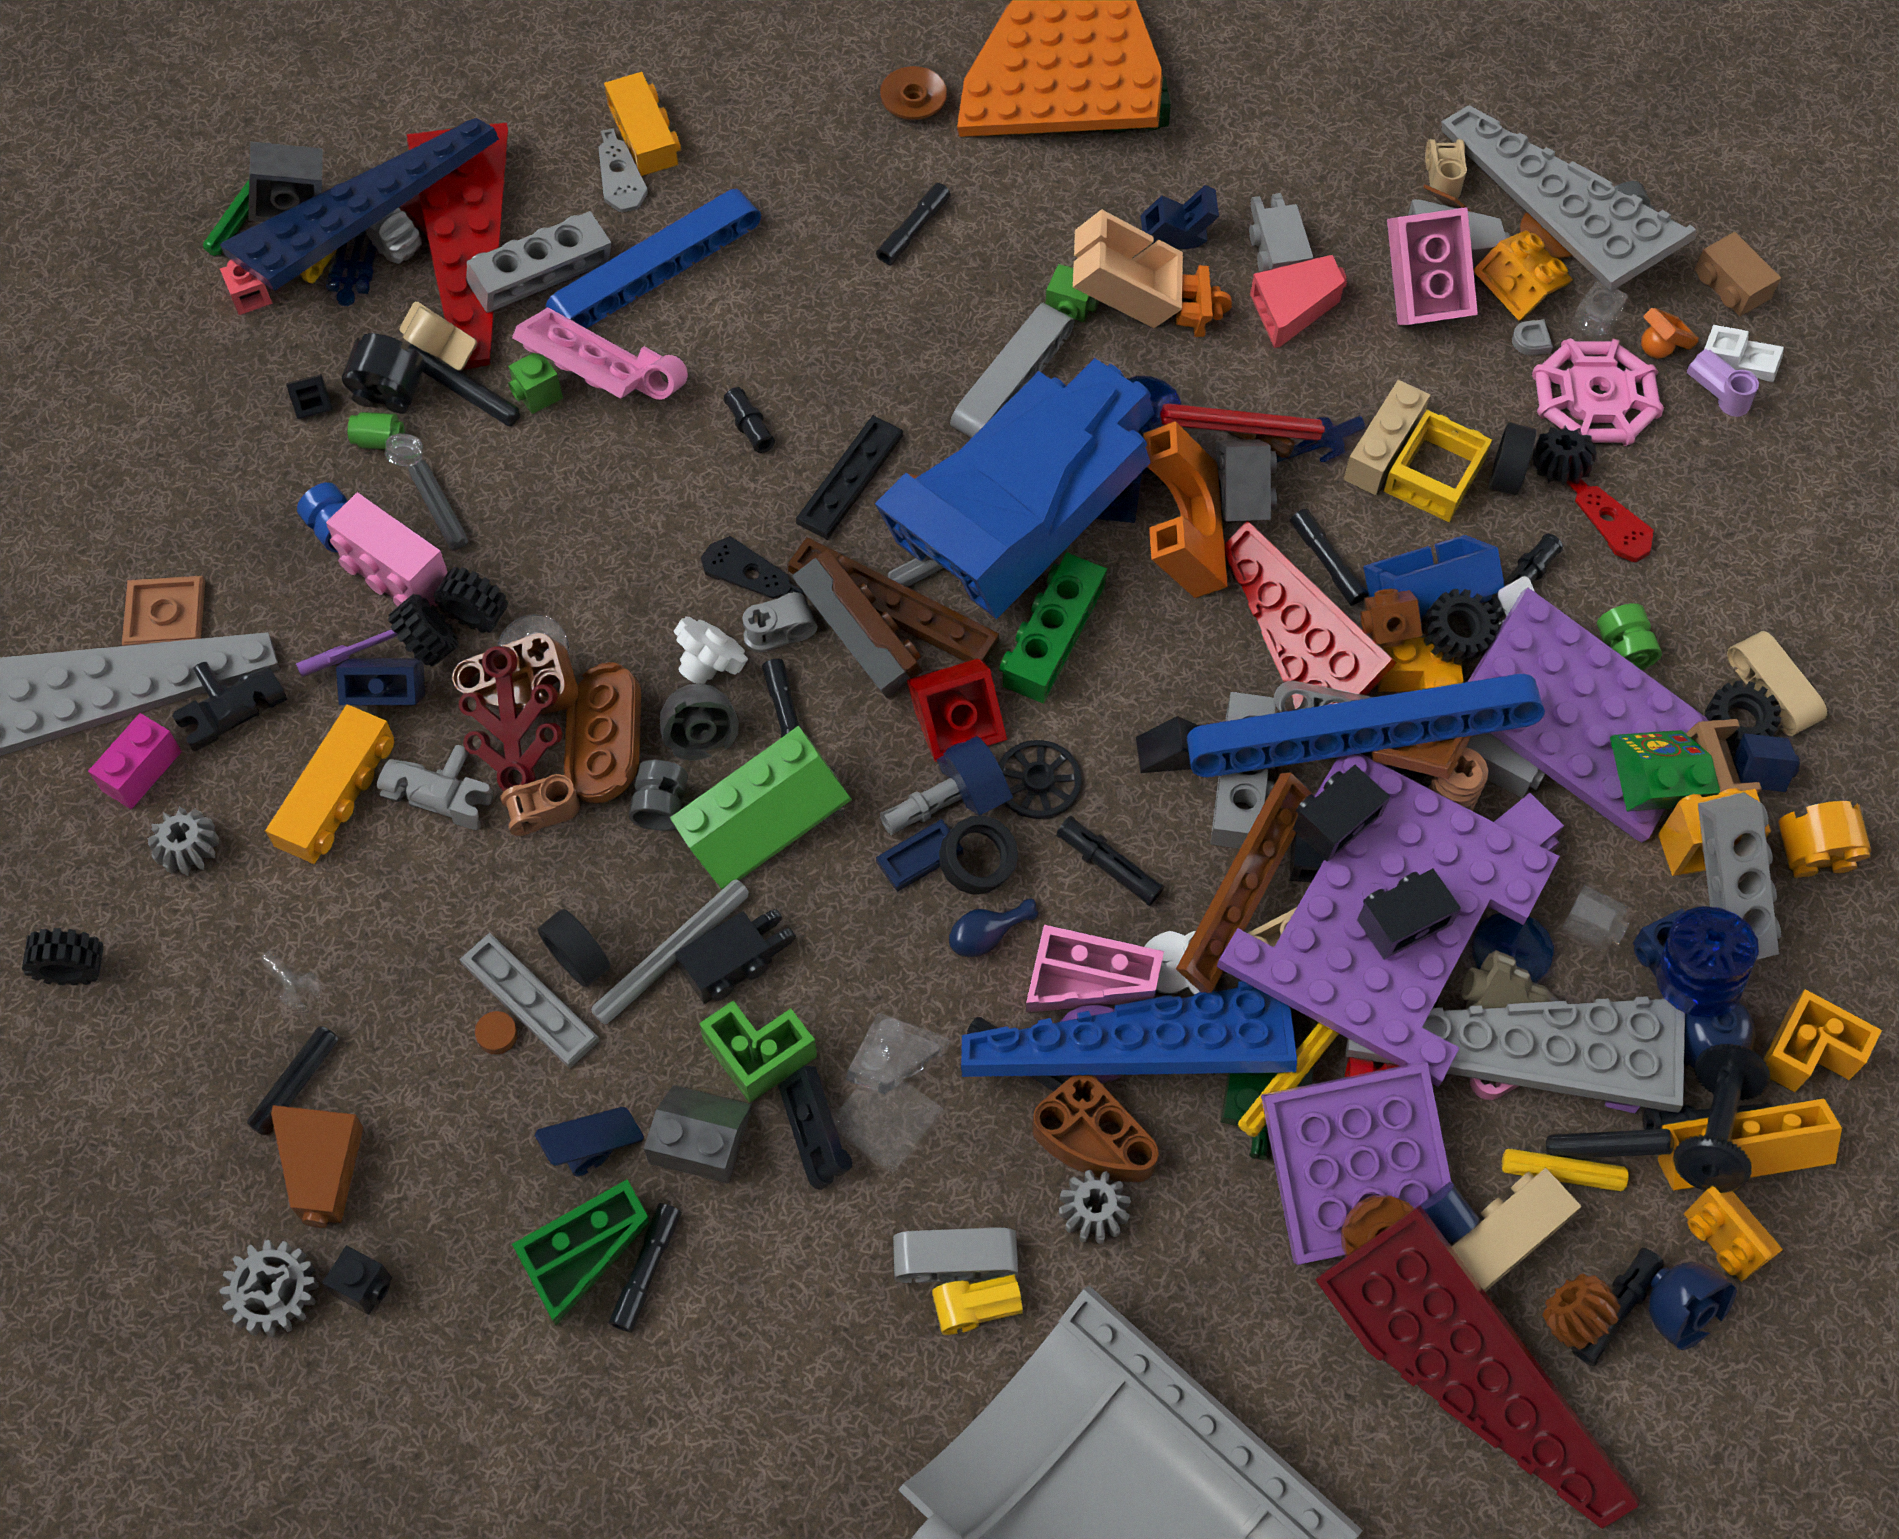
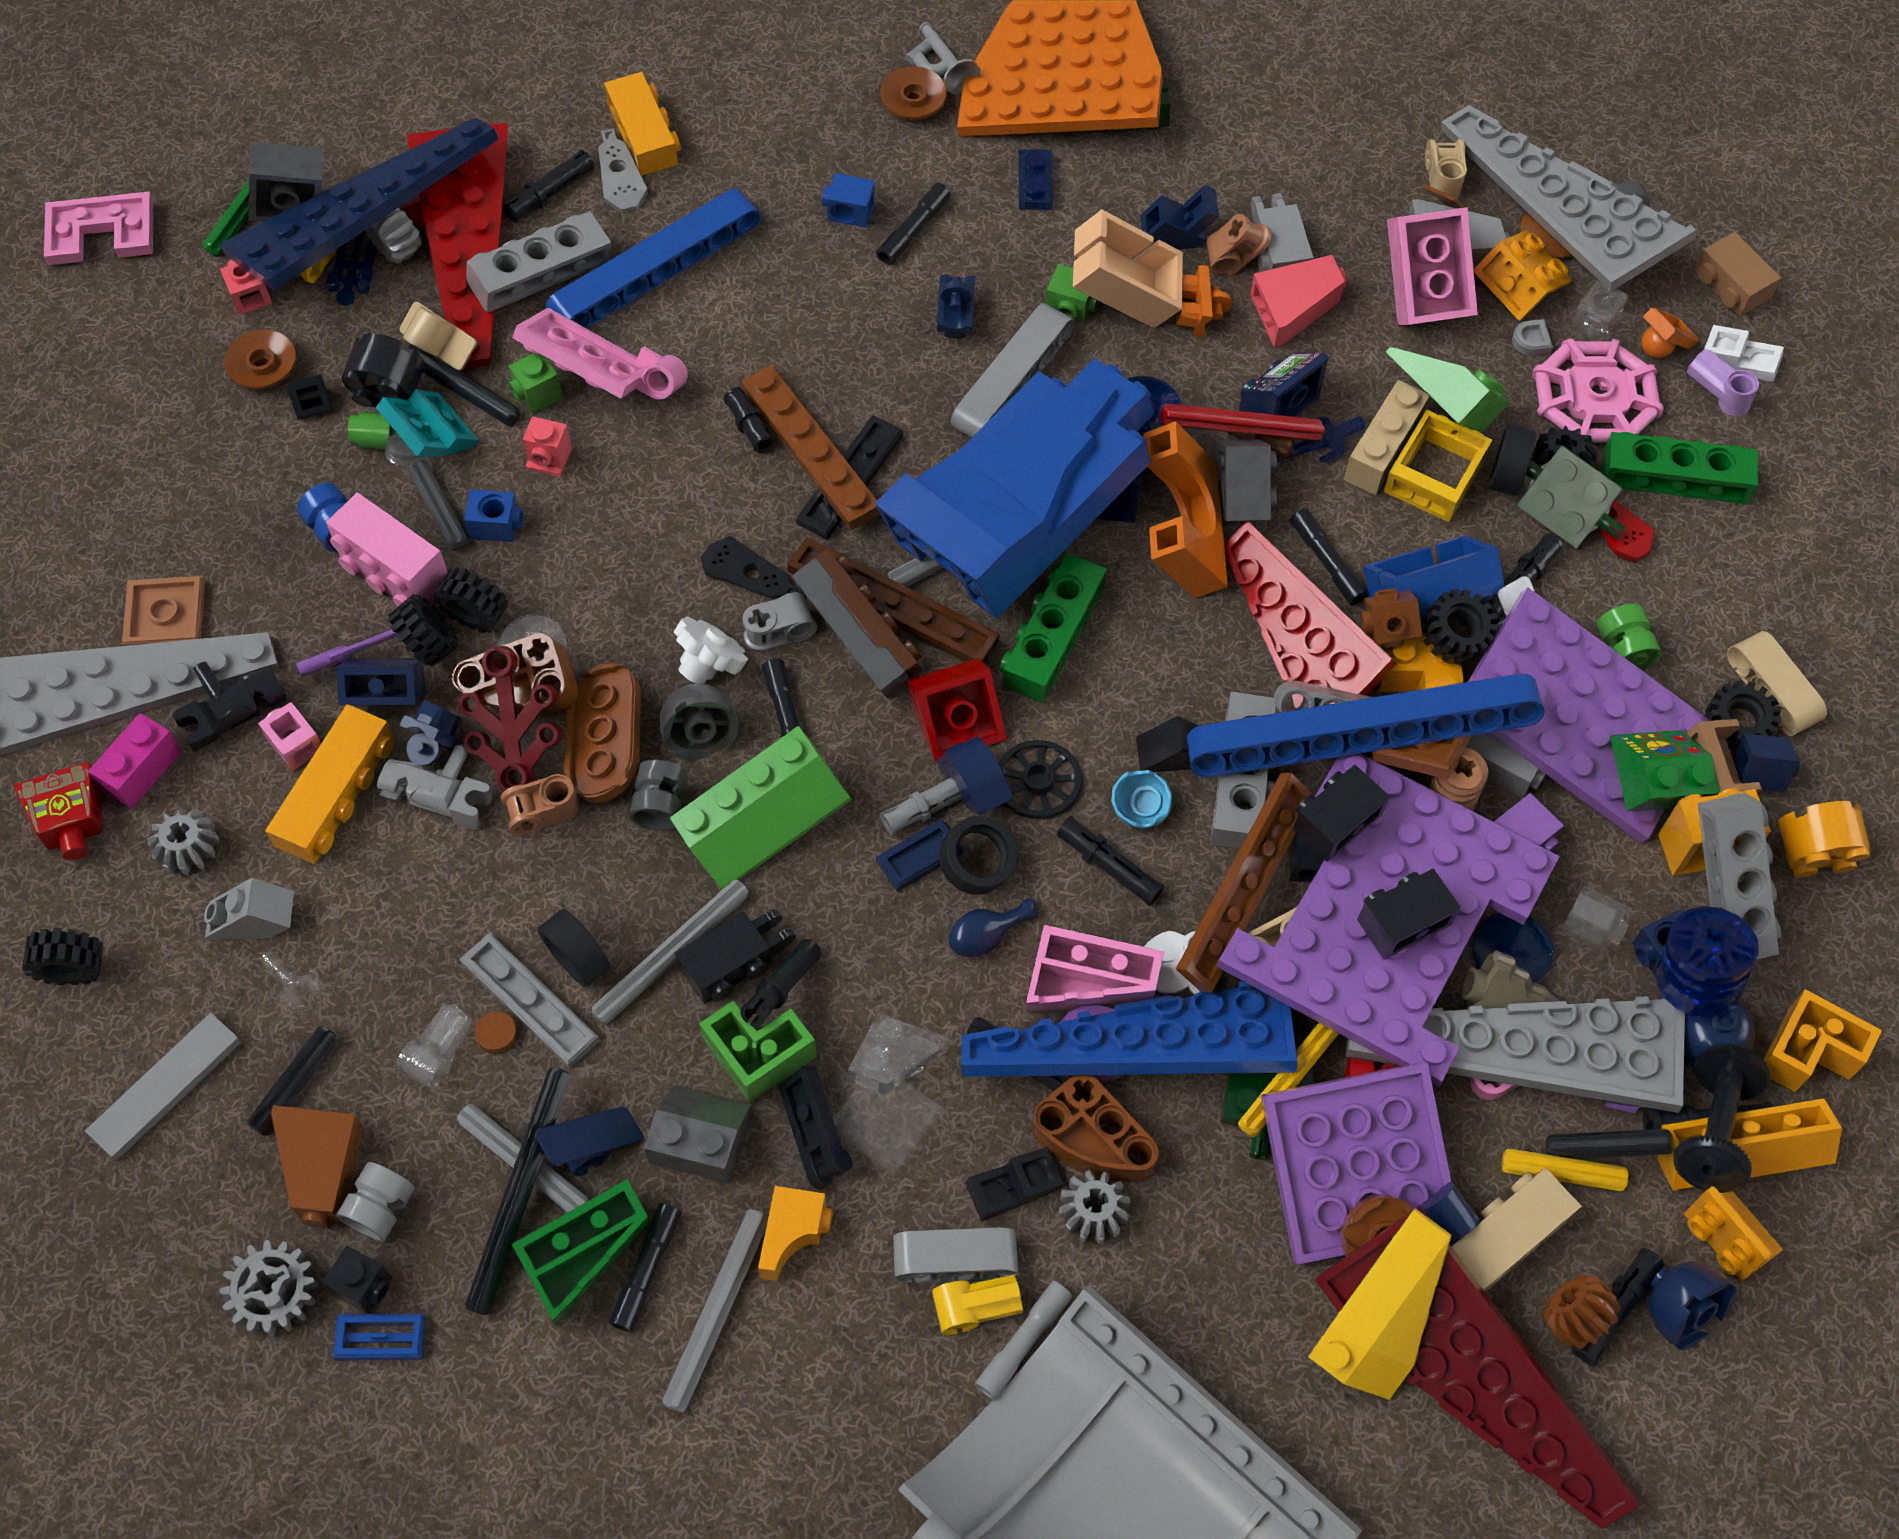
(63, 808): none -> red torso
(70, 220): none -> bright pink plate
(163, 1086): none -> light grey tile
(249, 911): none -> light grey slope
(260, 348): none -> dark orange dish
(290, 735): none -> bright pink brick
(377, 1198): none -> light grey wheel
(415, 1338): none -> blue tile
(427, 424): none -> teal slope
(432, 1053): none -> clear piece
(433, 727): none -> dark blue hips
(486, 504): none -> blue brick
(508, 1147): none -> light grey axle
(517, 1194): none -> black axle
(537, 193): none -> black pin
(547, 446): none -> coral brick
(715, 1311): none -> light grey axle
(774, 990): none -> black pin
(793, 1222): none -> light orange arch
(811, 447): none -> dark orange plate
(849, 200): none -> blue brick
(954, 70): none -> light grey piece
(955, 306): none -> dark blue hips
(1015, 1184): none -> black slope
(1035, 179): none -> clear blue plate
(1040, 1318): none -> light grey piece
(1141, 799): none -> medium azure hair
(1236, 245): none -> nougat piece
(1287, 385): none -> dark blue slope
(1382, 1323): none -> yellow wedge
(1465, 395): none -> slope
(1571, 497): none -> plate
(1681, 467): none -> green brick

